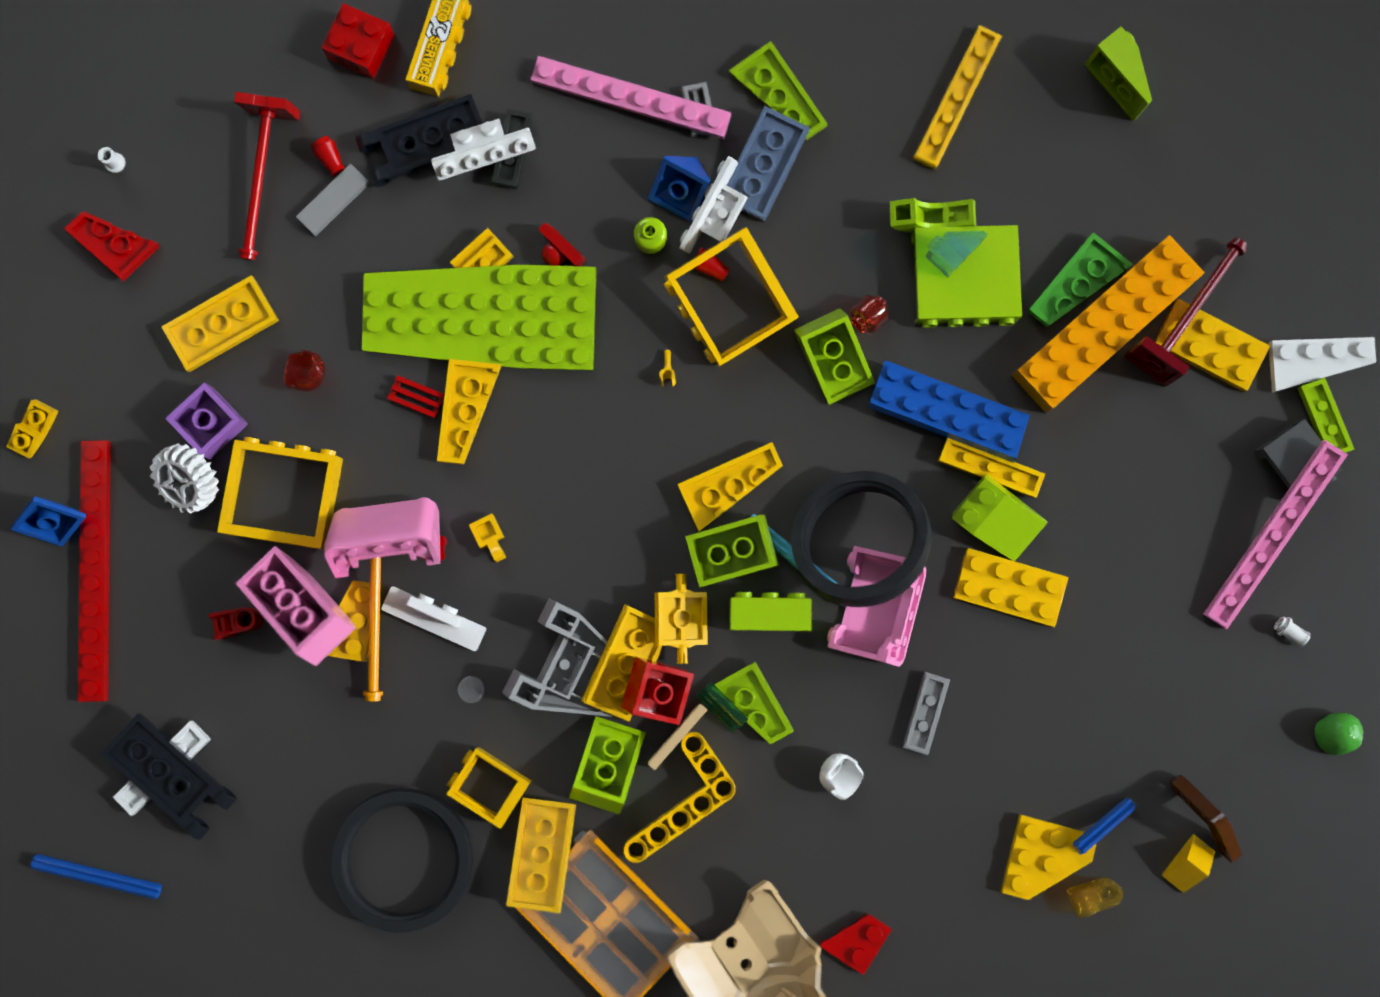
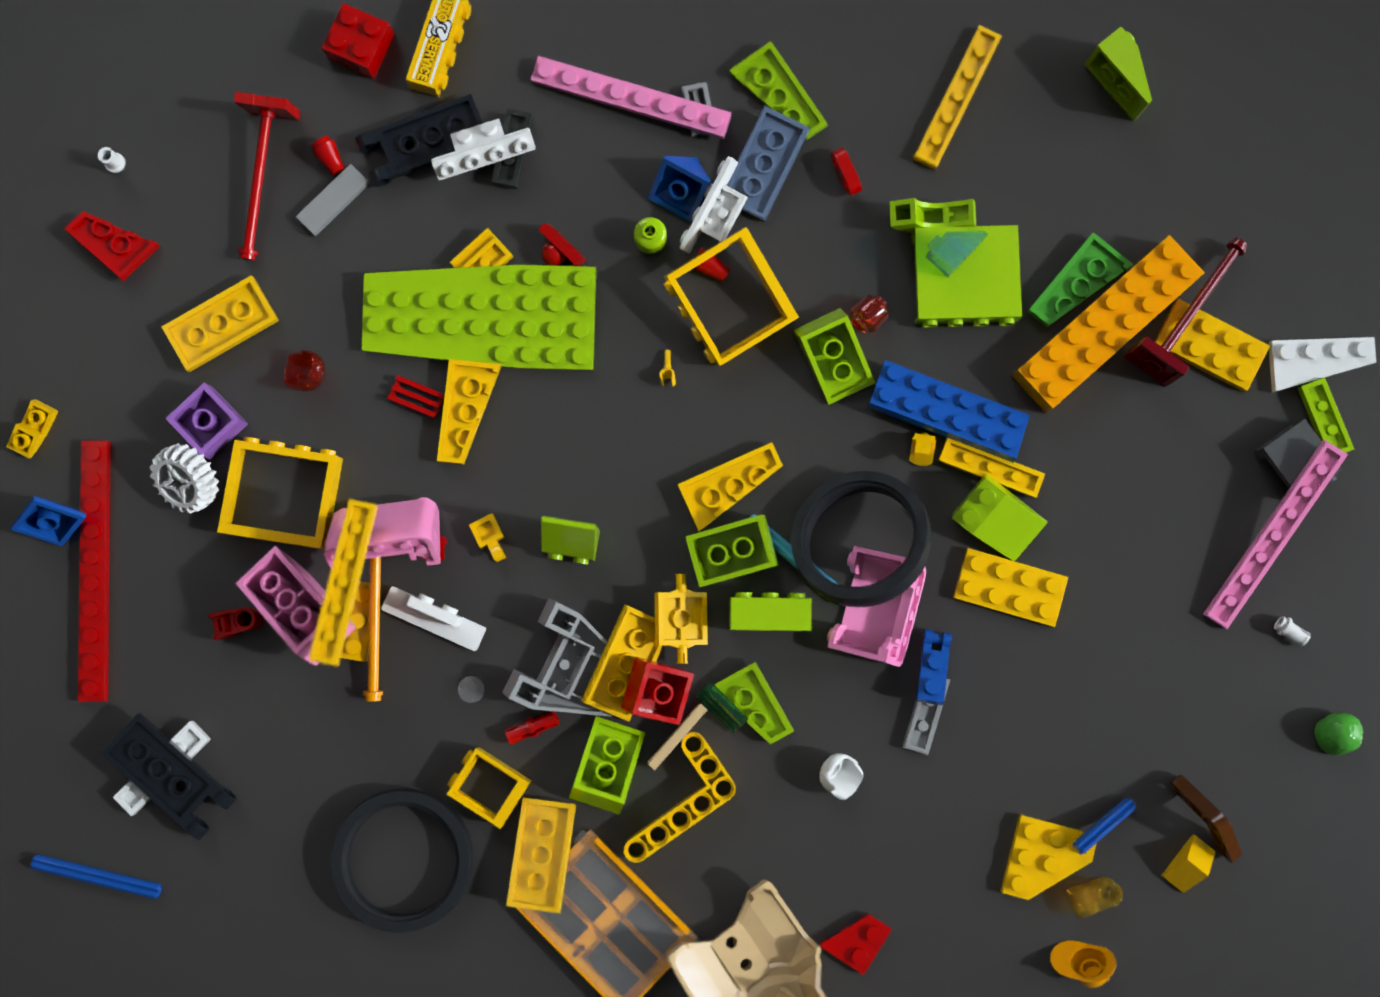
(343, 583): none -> yellow plate
(532, 727): none -> red pin
(569, 539): none -> lime slope
(846, 171): none -> red beam
(922, 449): none -> yellow piece
(933, 668): none -> blue plate
(1083, 962): none -> light orange piece

